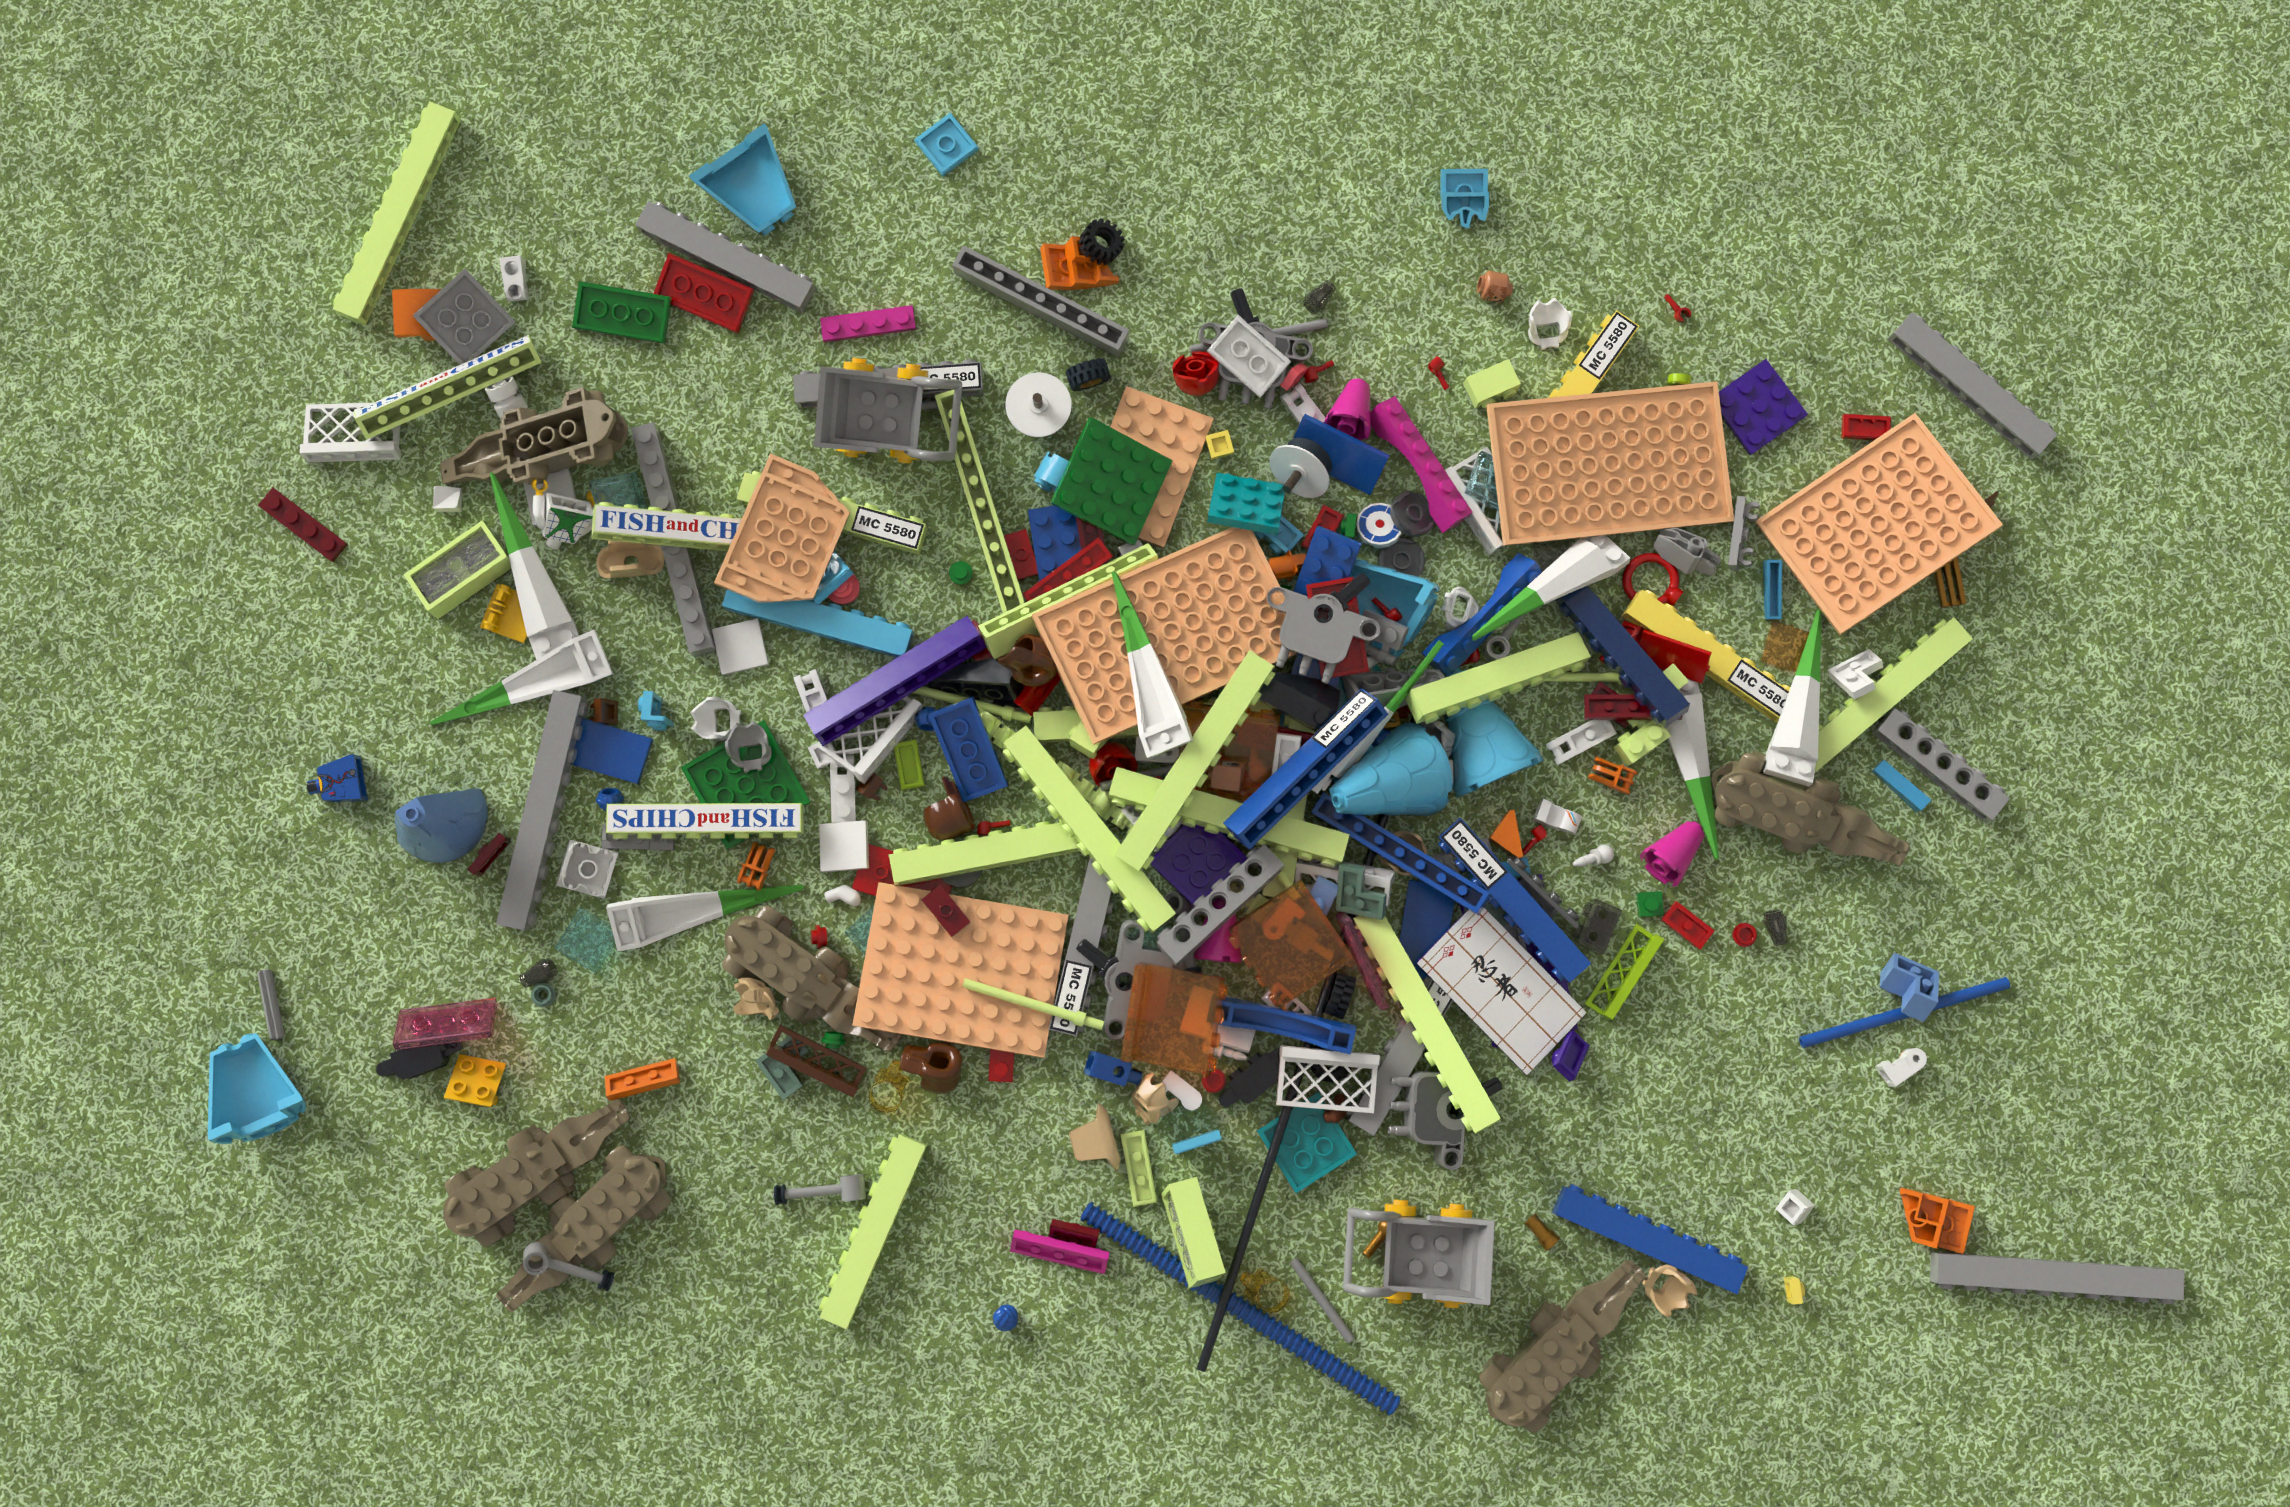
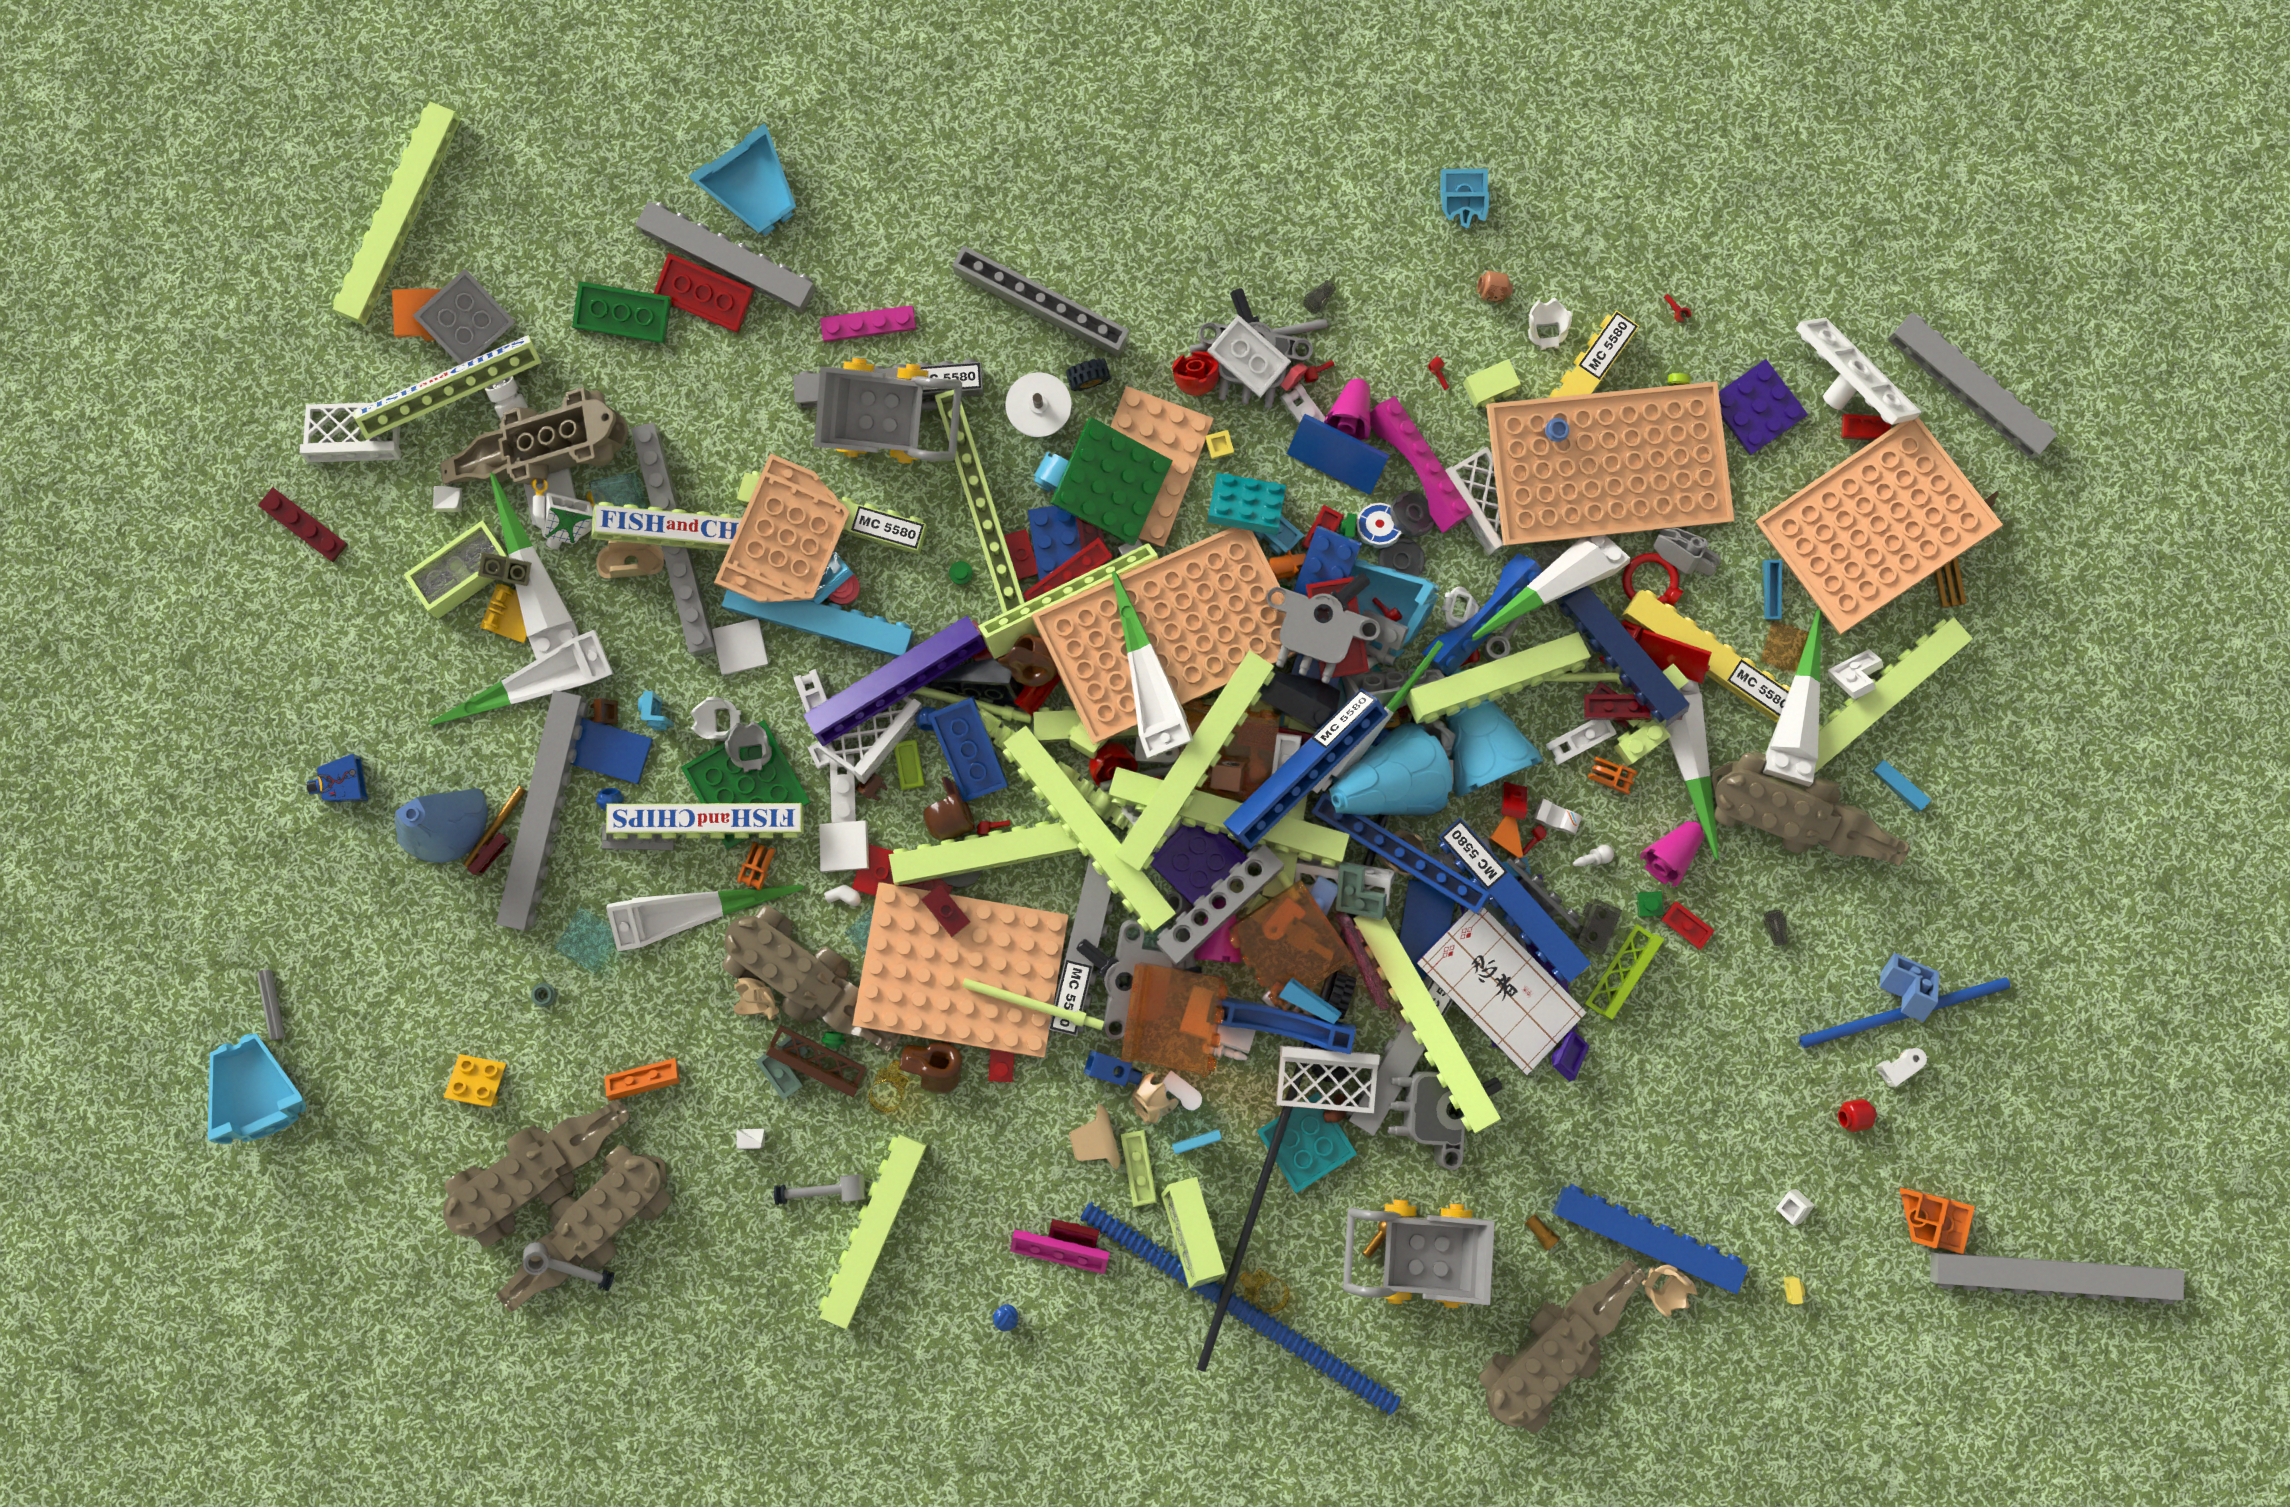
(418, 1060): black hinge -> none
(445, 1023): clear pink plate -> none
(495, 825): none -> pearl gold bar
(504, 568): none -> olive slope
(514, 278): white leg -> none
(539, 973): clear smoke cone -> none
(586, 868): white slope -> none
(750, 1138): none -> white slope
(819, 936): red plate -> none
(946, 144): medium azure tile -> none
(1069, 269): orange slope -> none
(1109, 234): black tyre -> none
(1214, 1082): red plate -> none
(1253, 1080): black hinge -> none
(1301, 467): white piece -> none
(1306, 999): none -> dark azure piece
(1322, 1300): light grey bar -> none
(1482, 481): clear light blue tile -> none
(1514, 800): none -> red plate
(1557, 430): none -> medium blue plate
(1741, 533): light grey plate -> none
(1744, 934): red plate -> none
(1856, 374): none -> white plate
(1857, 1115): none -> red head
(1994, 795): light grey brick -> none

